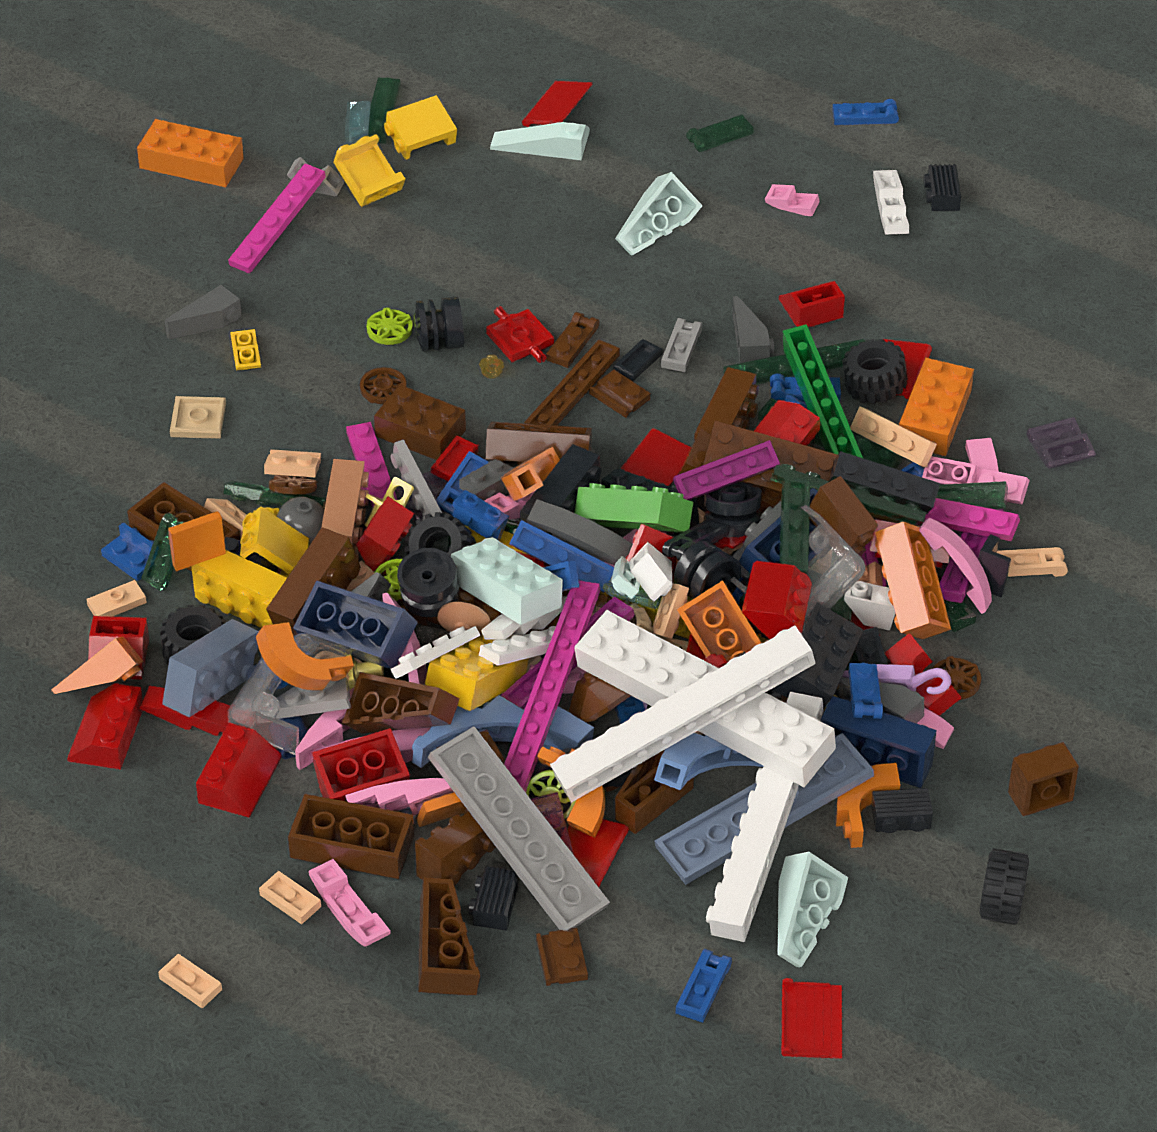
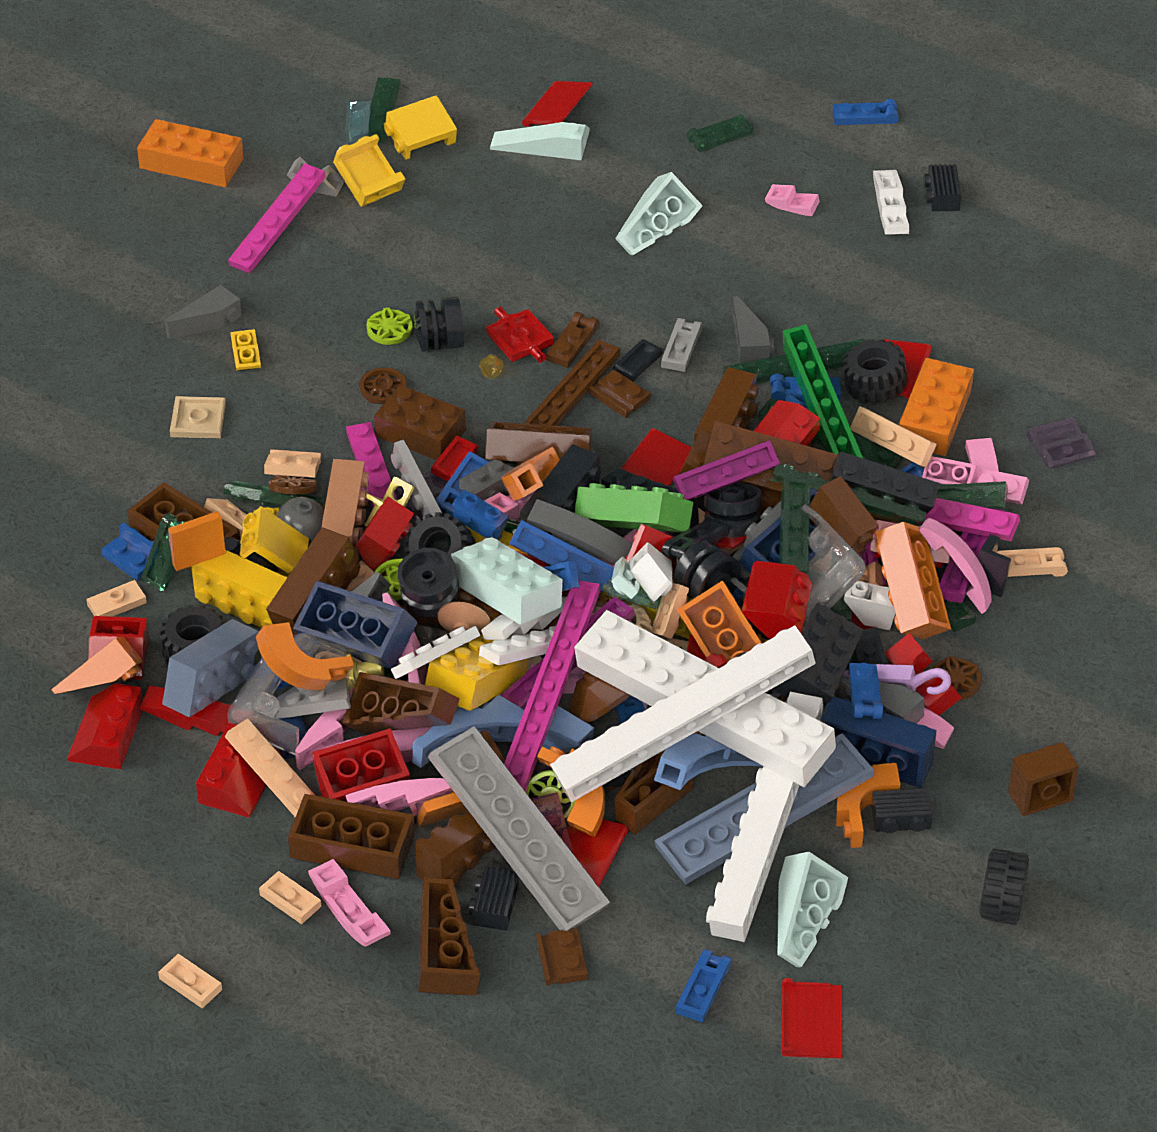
(268, 765): none -> light nougat plate
(814, 304): red slope -> none

